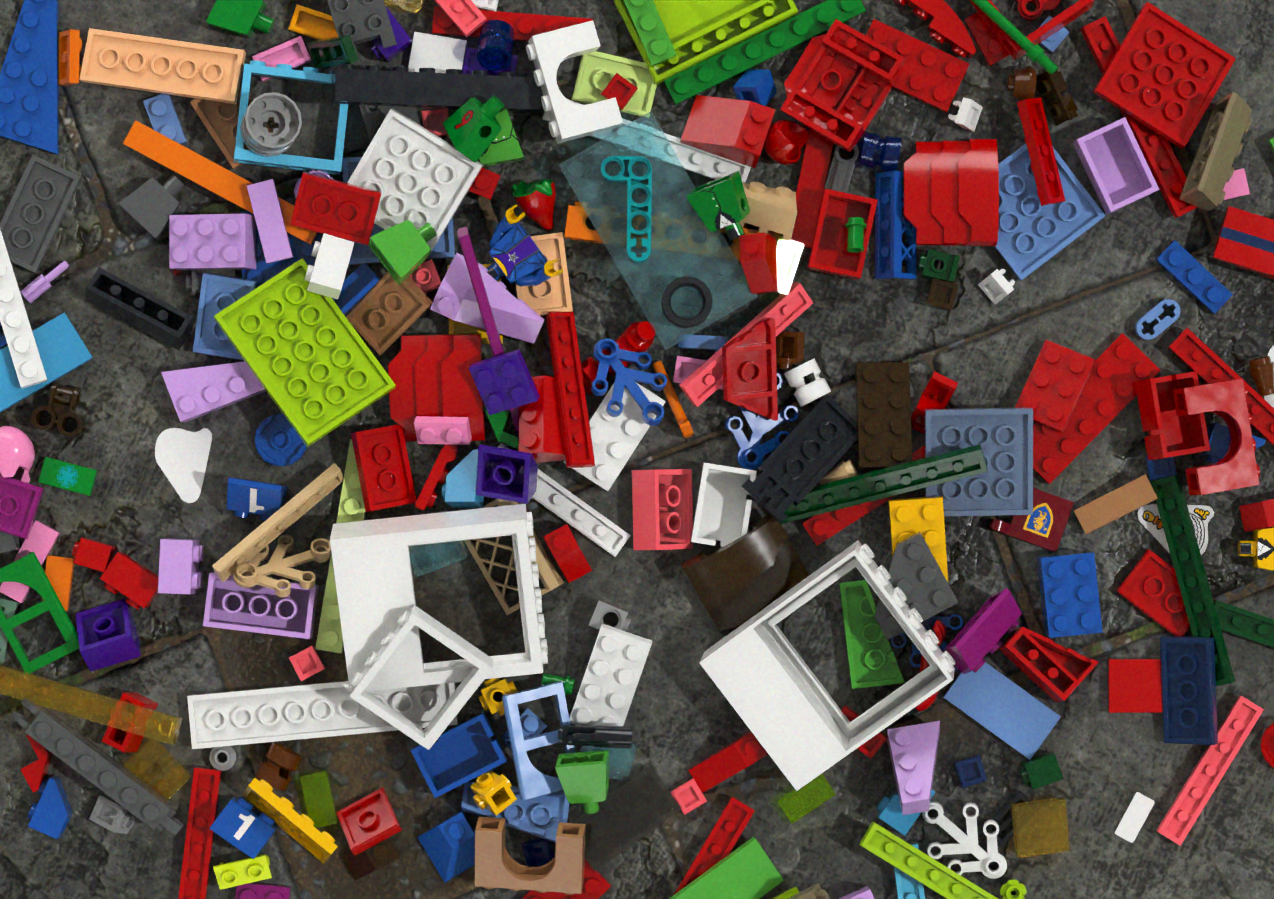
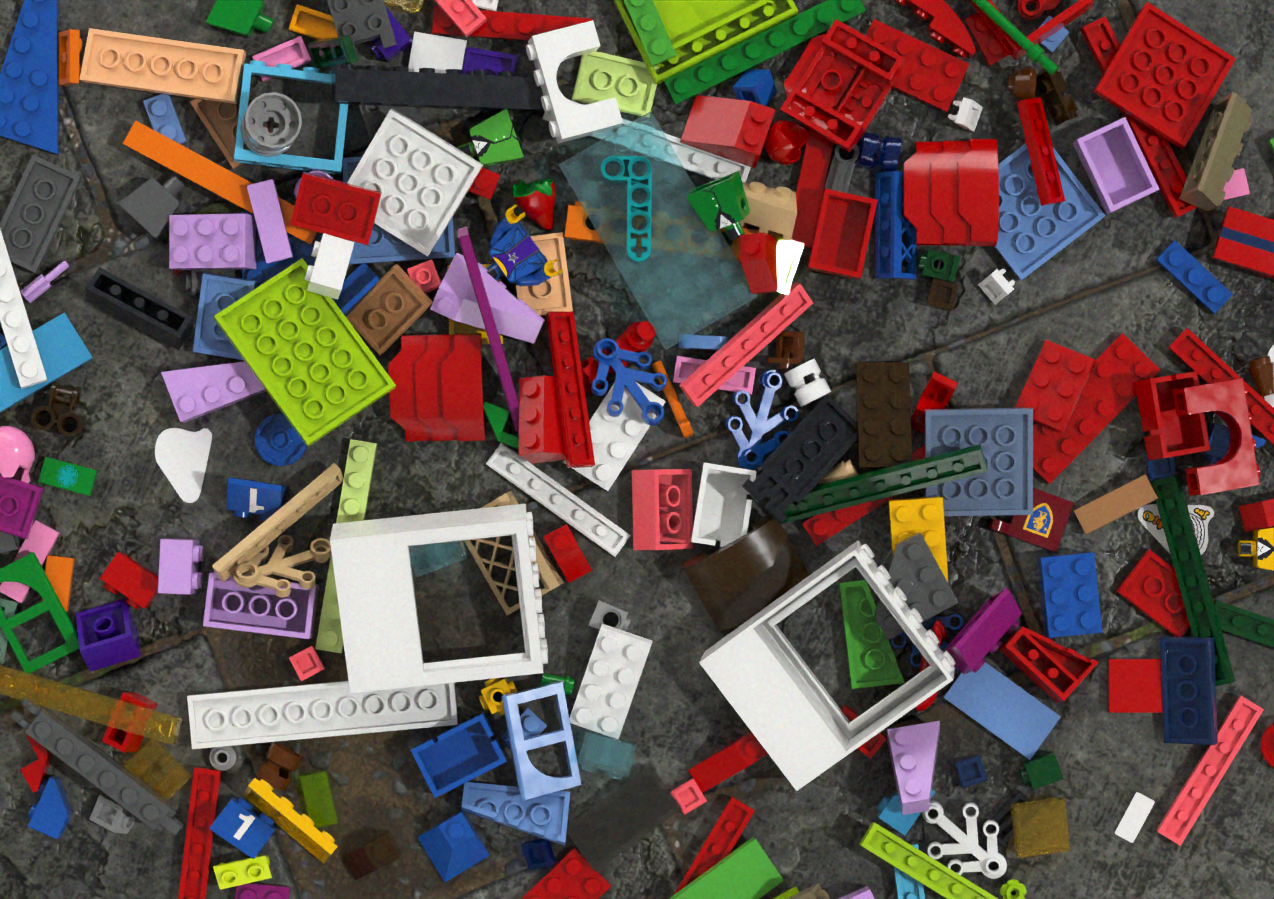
(93, 554): red brick -> none
(368, 821): red tile -> none
(383, 467): red plate -> none
(402, 248): bright green torso -> none
(434, 120): coral tile -> none
(437, 475): red hinge -> none
(442, 430): bright pink plate -> none
(461, 484): dark azure slope -> none
(474, 126): green torso -> none
(482, 667): white window -> none
(492, 792): yellow brick -> none
(495, 45): clear blue wheel -> none
(498, 870): medium nougat arch -> none
(504, 382): dark purple plate -> none
(506, 474): dark purple slope -> none
(584, 778): bright green torso -> none
(595, 736): black piece -> none
(621, 89): red tile -> none
(690, 282): black tyre -> none
(752, 370): red wing -> none
(801, 802): clear neon green tile -> none
(855, 234): green pin -> none
(1161, 324): medium blue beam -> none

